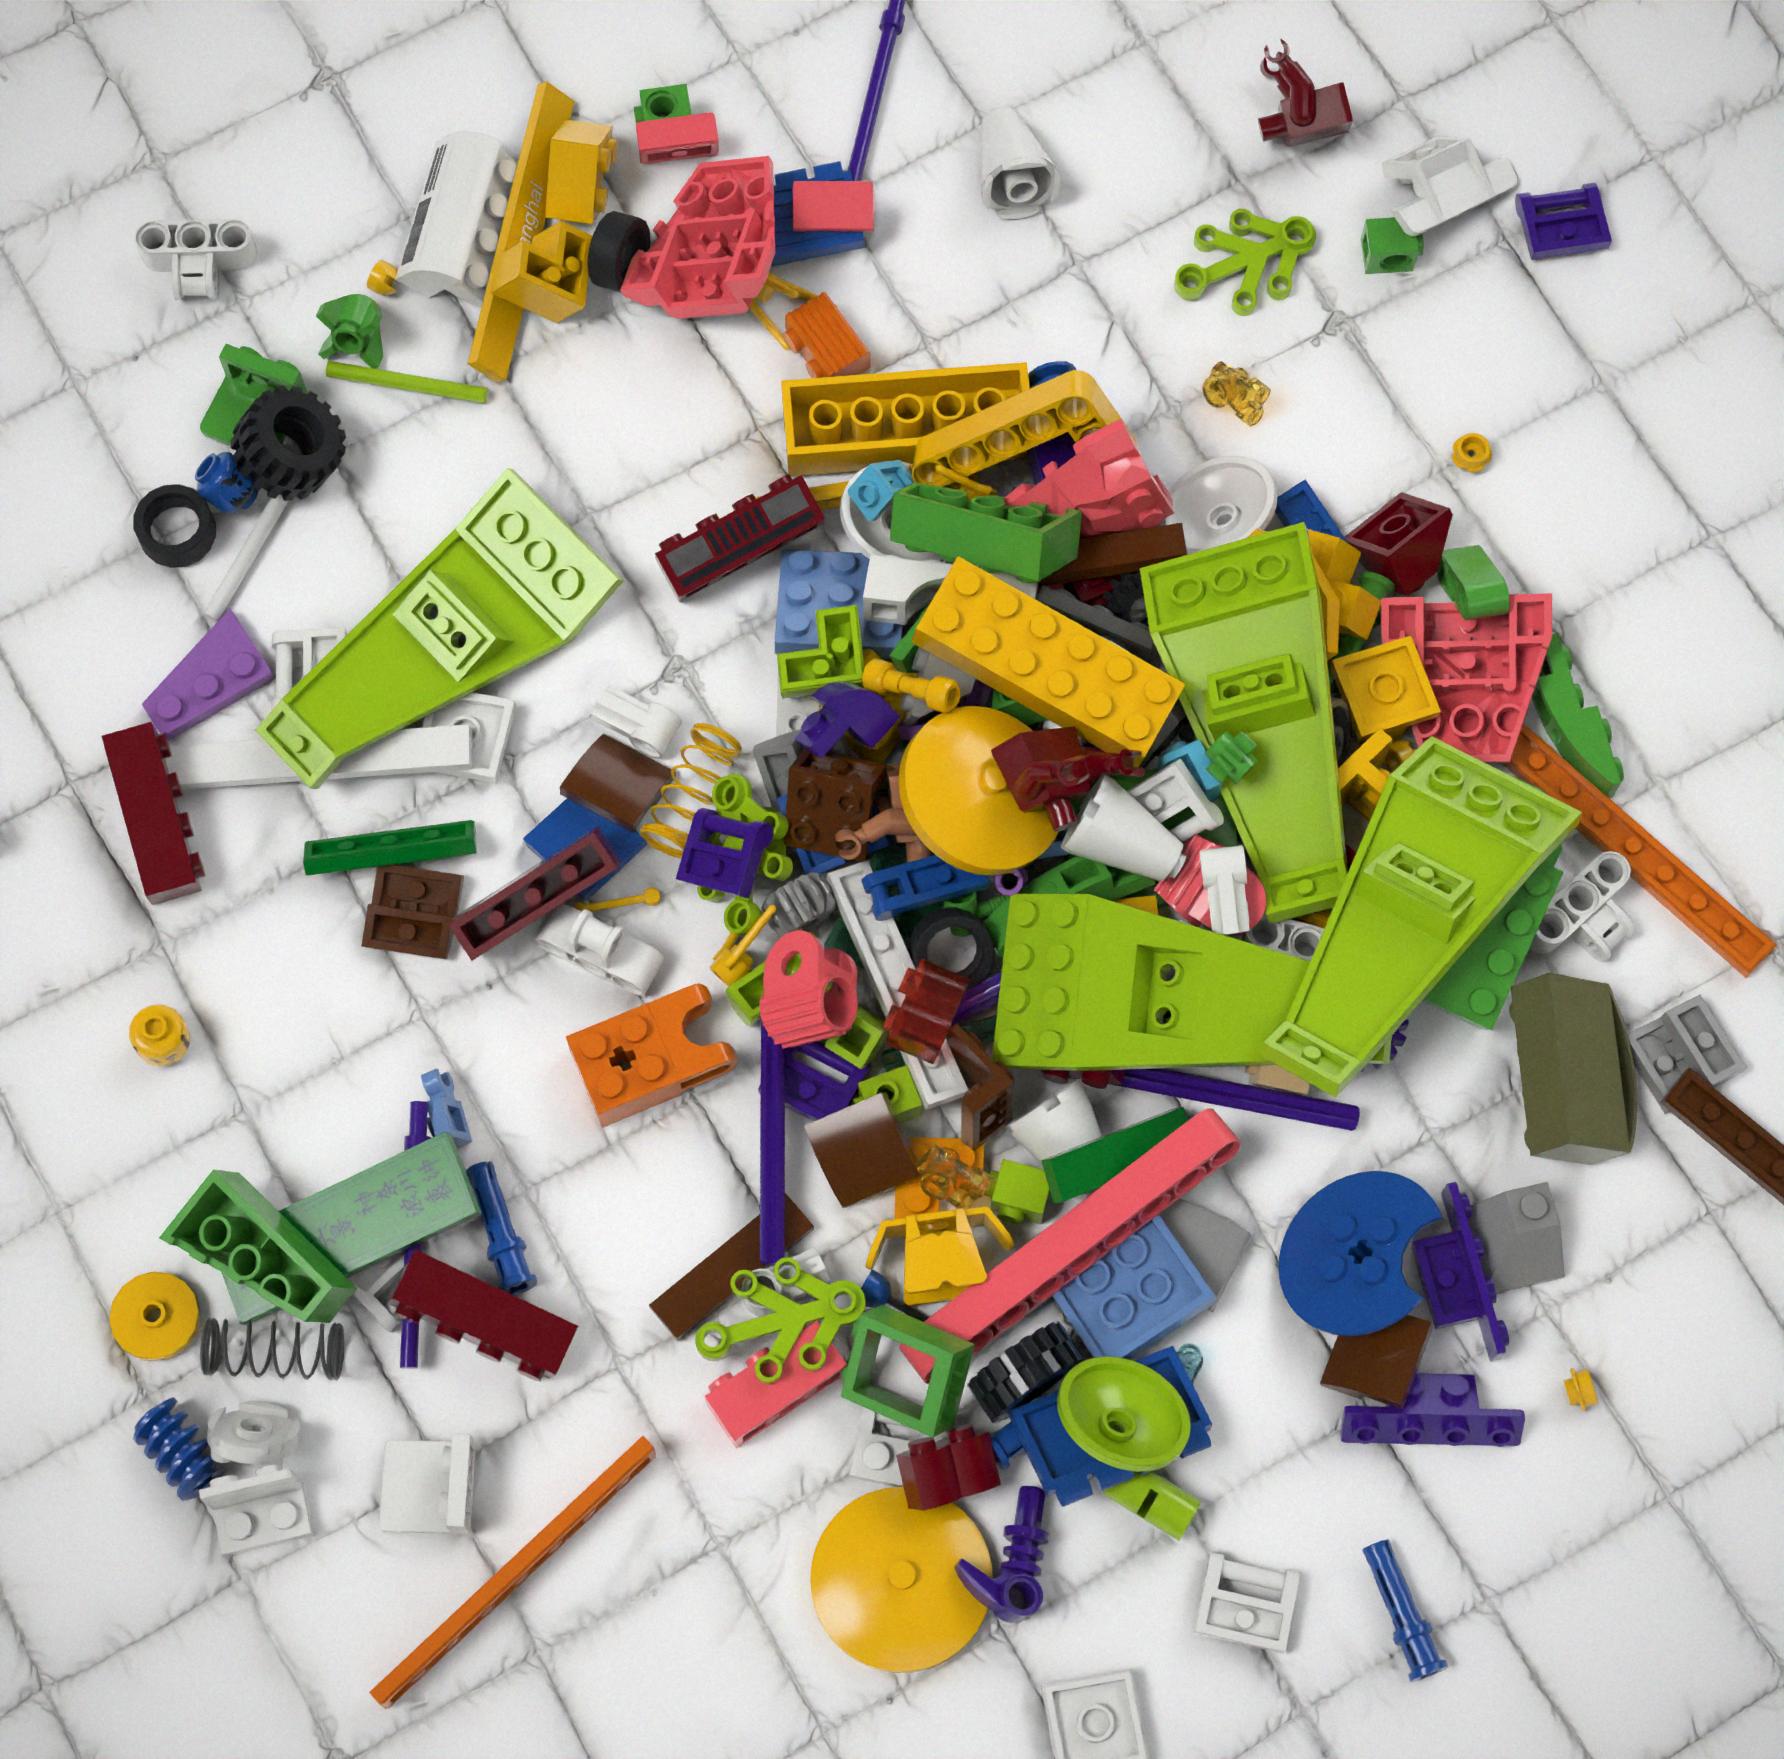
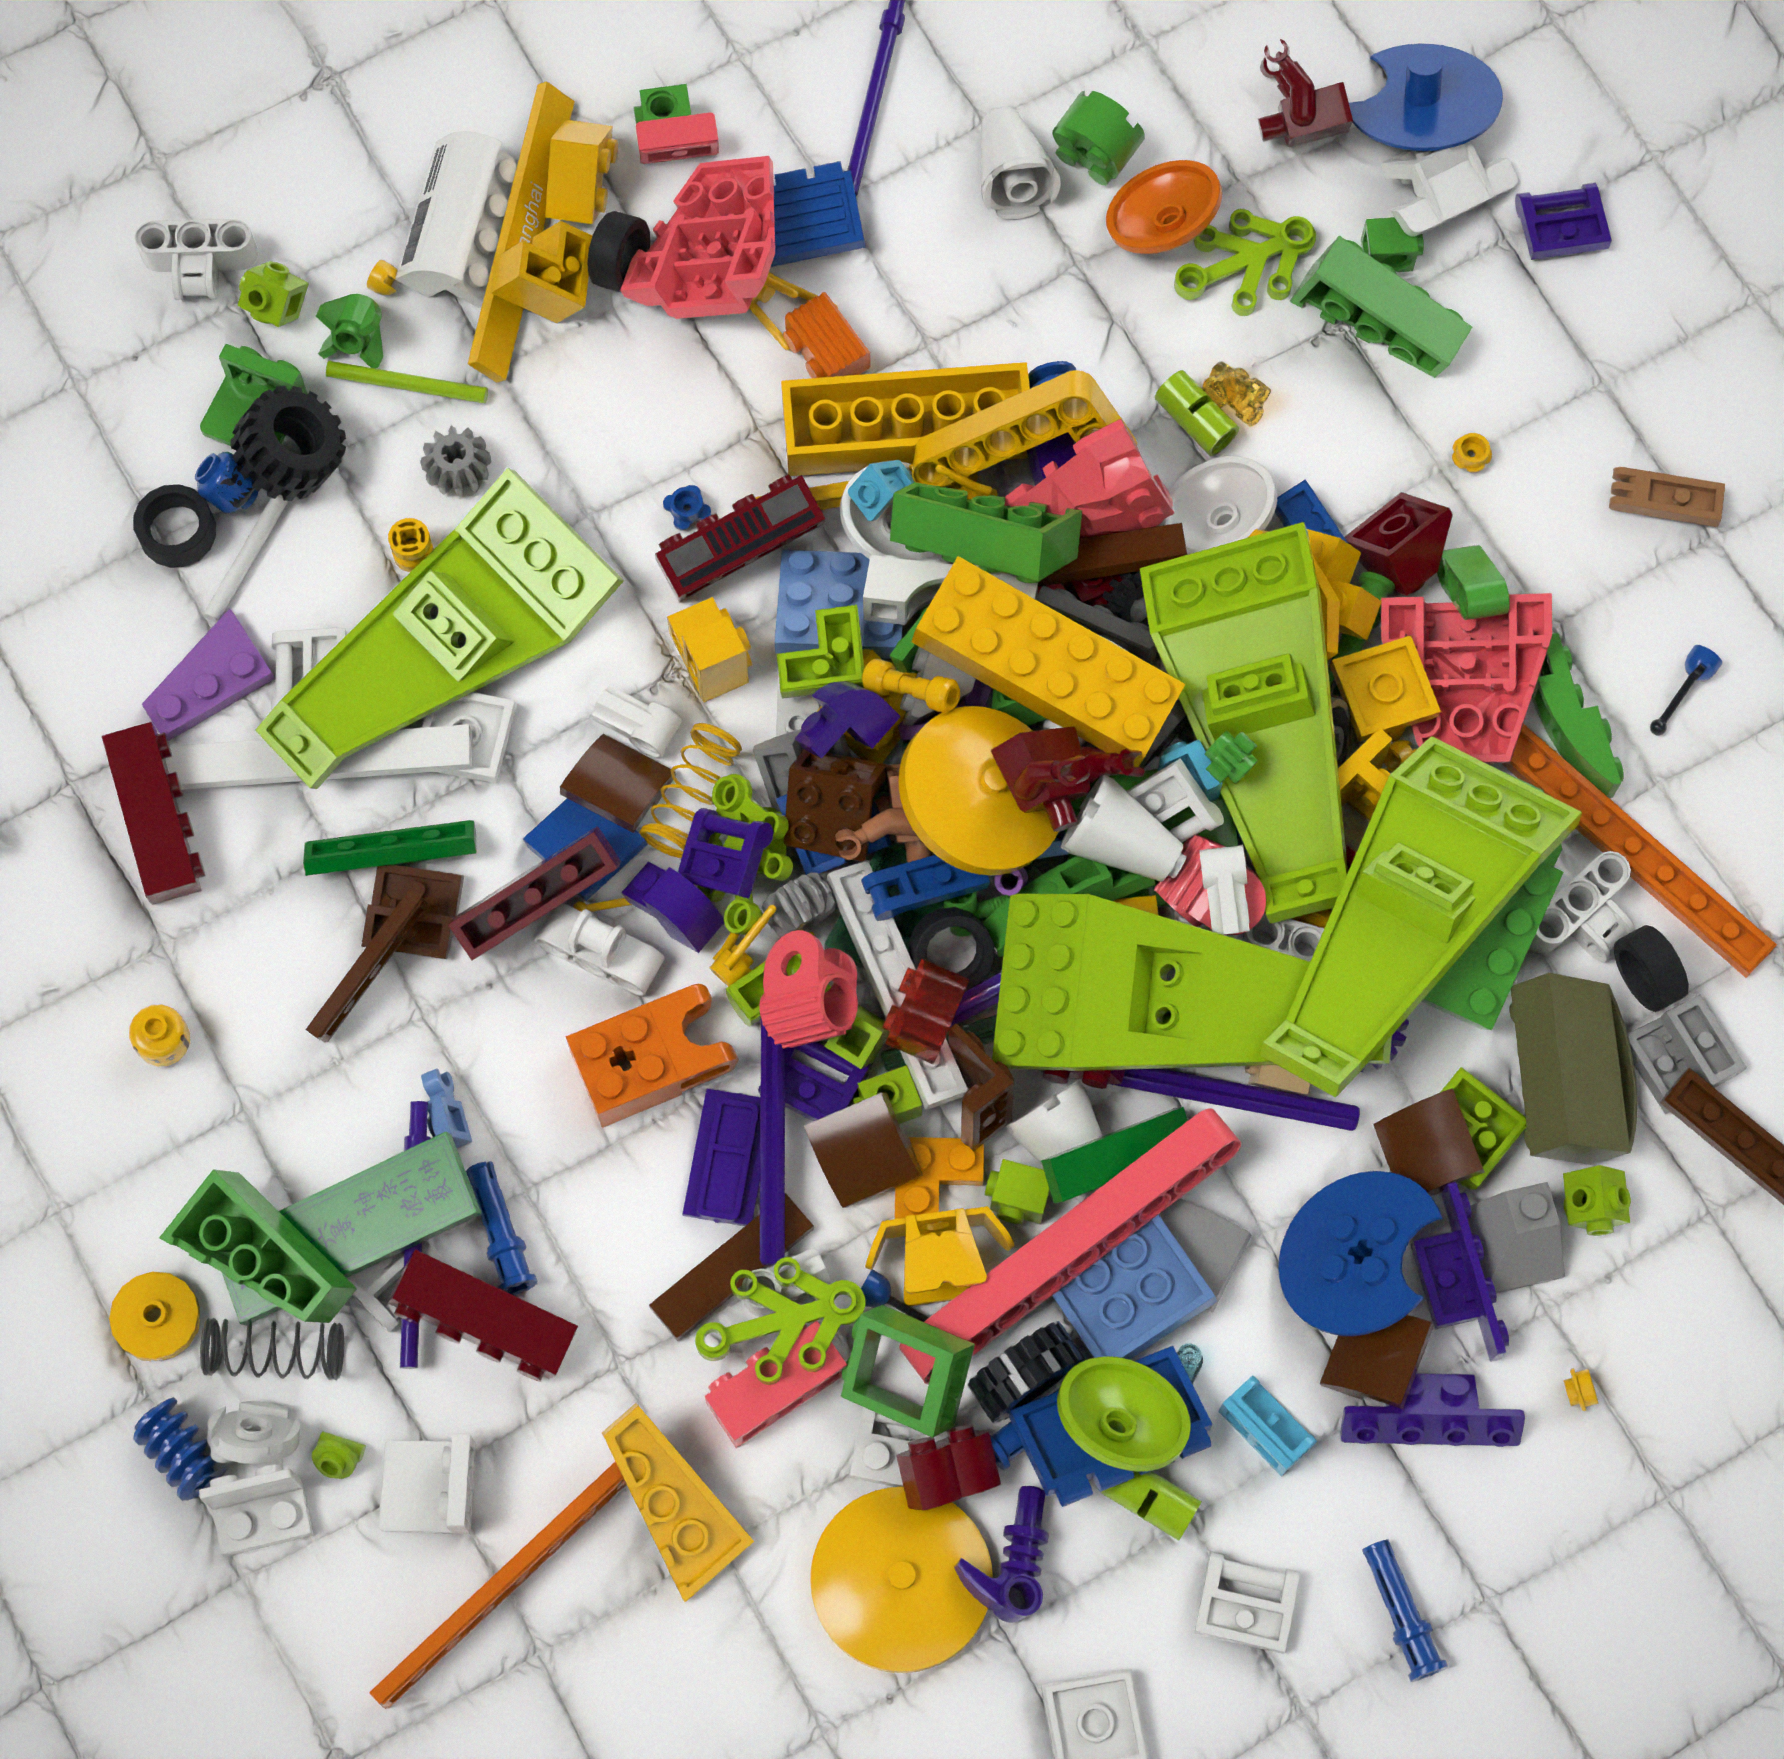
(272, 293): none -> lime brick
(336, 1455): none -> lime plate
(367, 966): none -> reddish brown tile
(411, 552): none -> yellow wheel
(455, 461): none -> light grey gear
(675, 904): none -> dark purple brick
(678, 1508): none -> yellow wing
(684, 496): none -> blue plate
(711, 648): none -> yellow brick
(725, 1160): none -> dark purple piece
(833, 206): coral slope -> none
(950, 1178): clear yellow plate -> none
(1097, 136): none -> bright green brick
(1164, 207): none -> orange dish
(1196, 413): none -> lime pin
(1266, 1425): none -> medium azure hinge
(1382, 307): none -> bright green wedge
(1430, 98): none -> blue piece
(1430, 1143): none -> reddish brown slope
(1490, 1121): none -> lime brick
(1596, 1199): none -> lime brick
(1651, 968): none -> black tyre
(1667, 496): none -> medium nougat hinge
(1700, 666): none -> hinge

